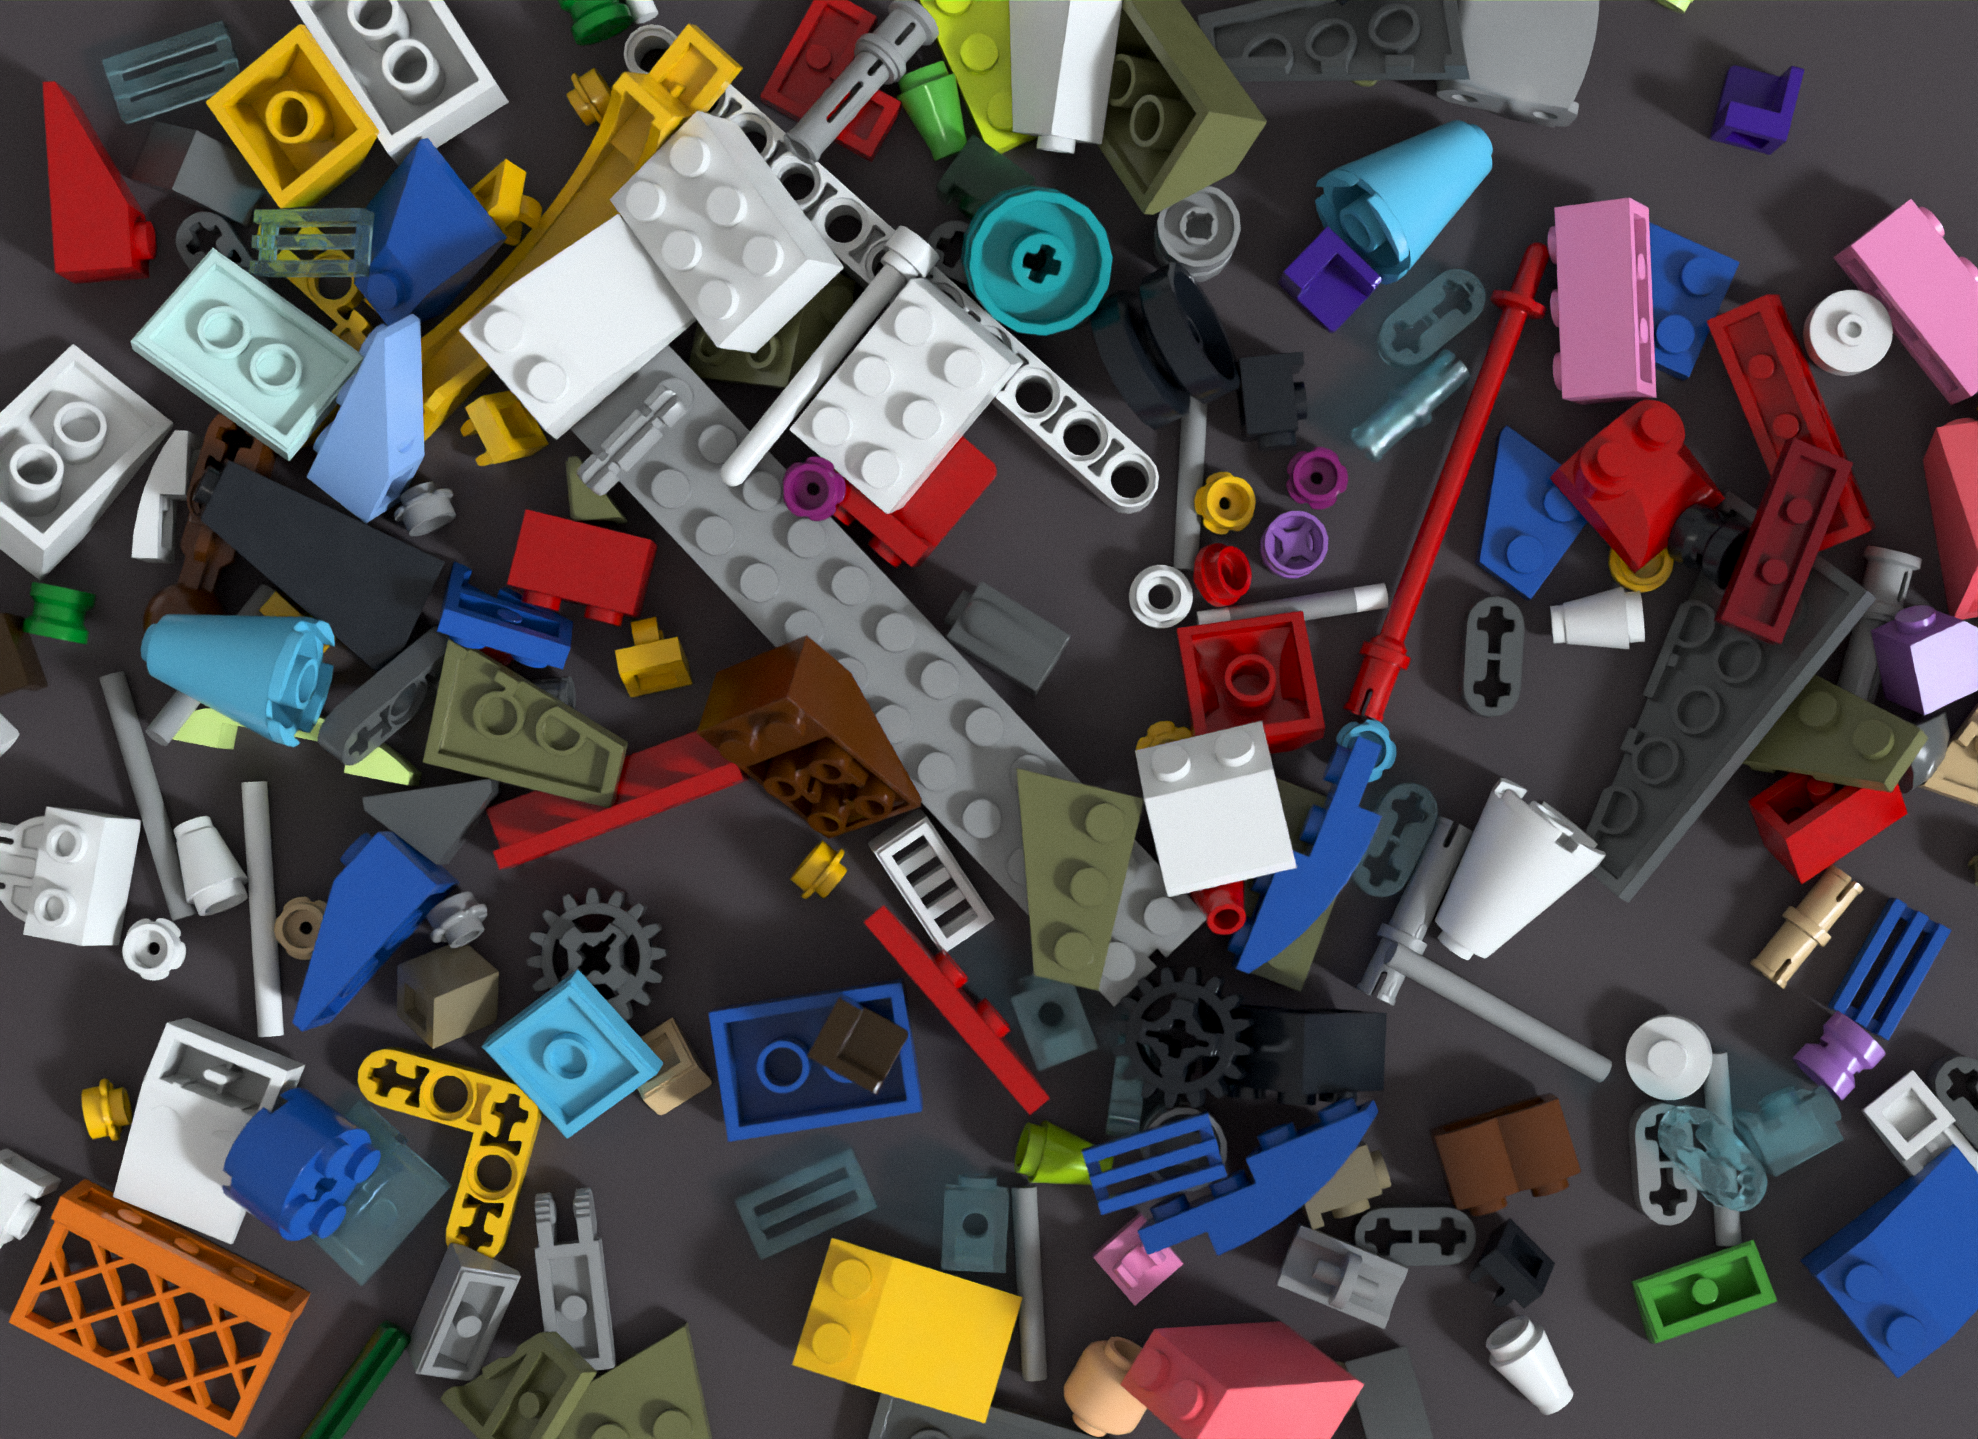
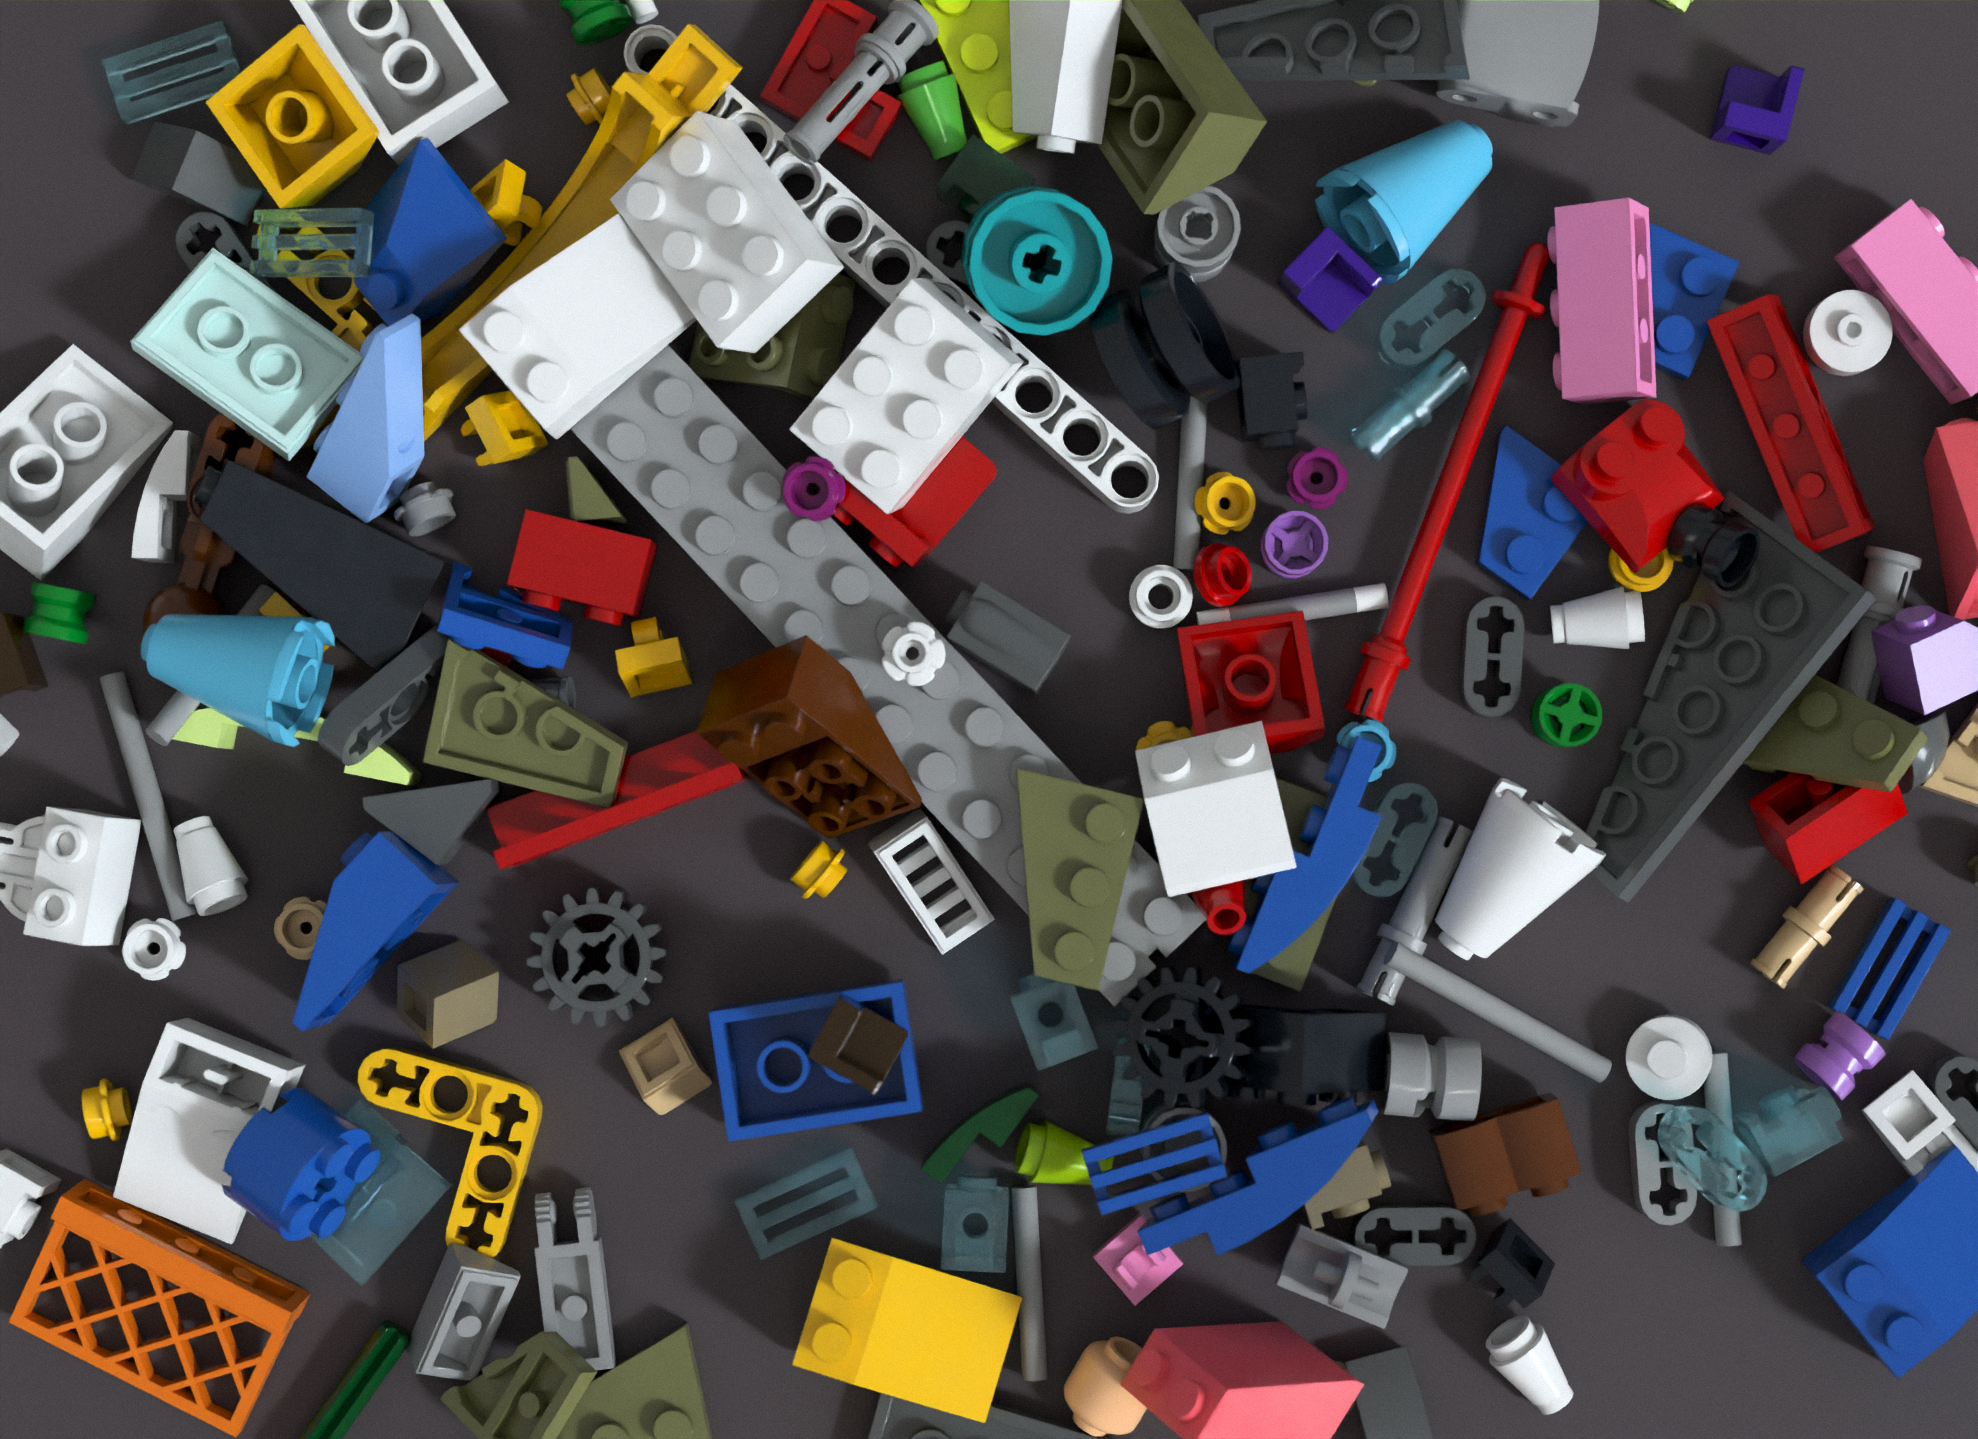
(93, 213): red slope -> none
(262, 908): white bar -> none
(457, 920): light grey plate -> none
(572, 1054): medium azure tile -> none
(631, 440): light grey axle -> none
(905, 259): white piece -> none
(916, 671): none -> white plate
(977, 1023): red wing -> none
(993, 1119): none -> dark green slope
(1431, 1077): none -> light grey wheel
(1578, 717): none -> green wheel
(1702, 1292): bright green slope -> none
(1783, 541): dark red plate -> none

